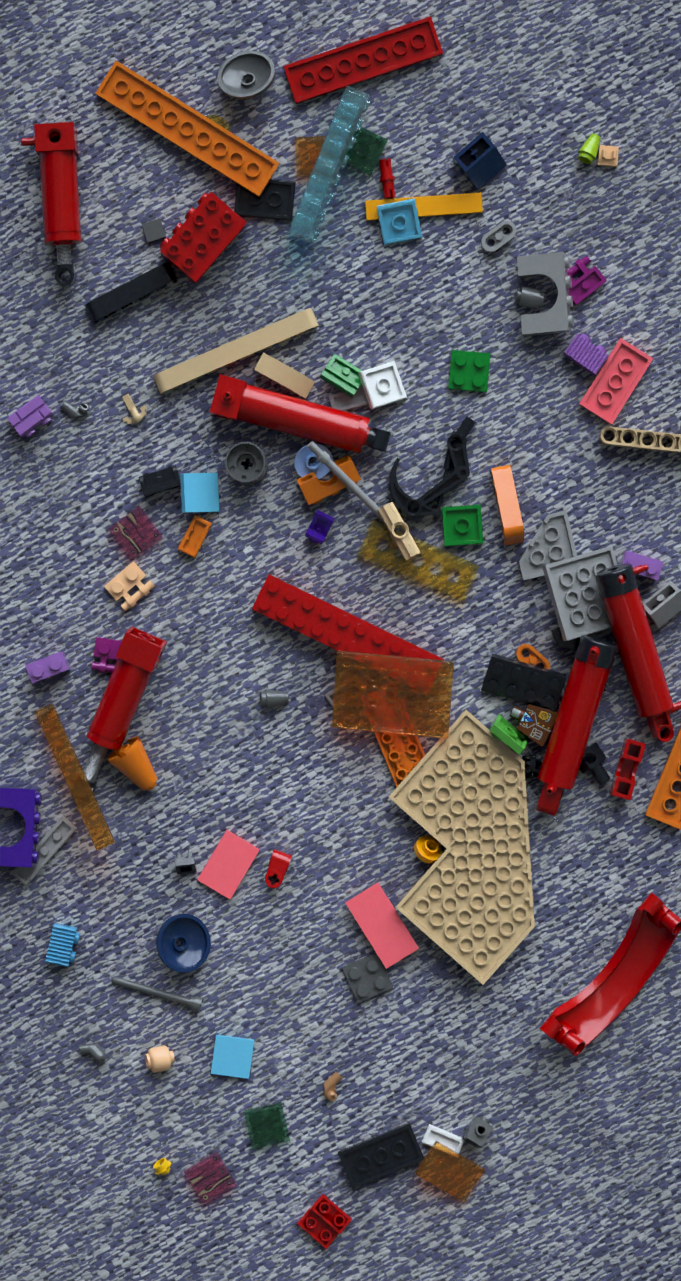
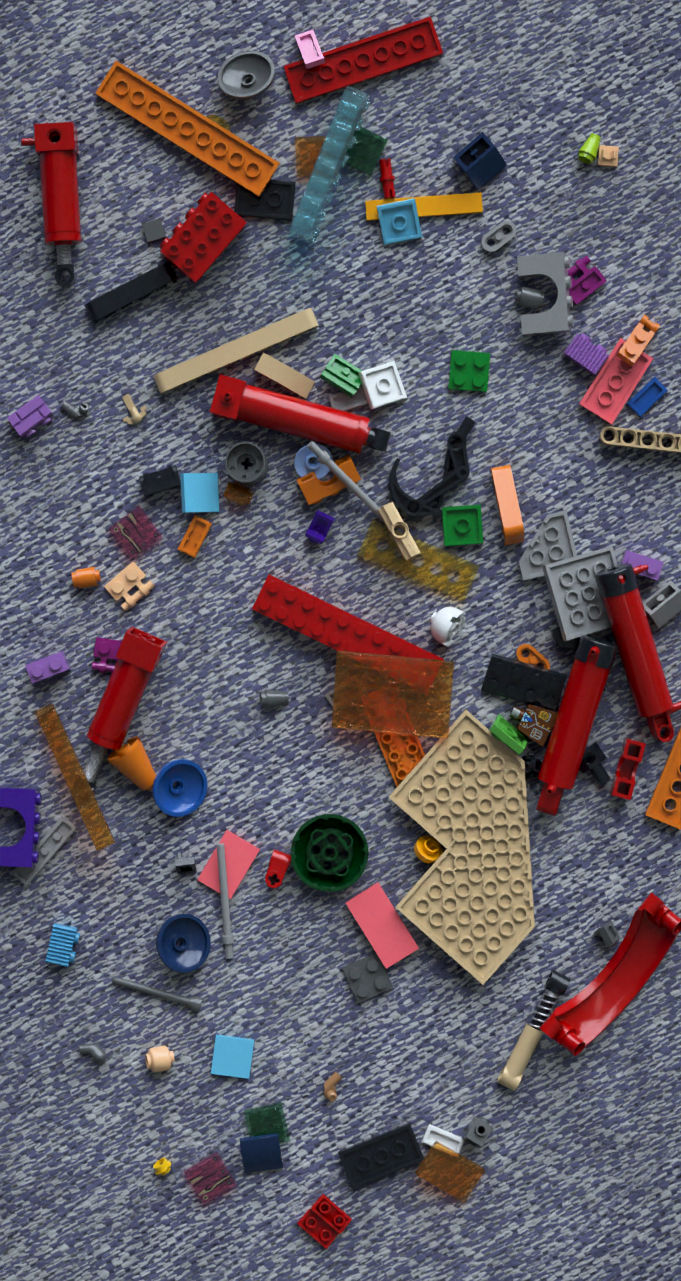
(86, 577): none -> orange brick
(187, 794): none -> blue dish
(227, 937): none -> light grey bar
(238, 494): none -> clear orange brick
(261, 1153): none -> dark blue slope
(309, 49): none -> bright pink tile
(343, 870): none -> dark green brick
(446, 624): none -> white cylinder
(531, 1034): none -> piece
(608, 933): none -> dark grey tile
(637, 341): none -> orange plate
(647, 397): none -> blue tile

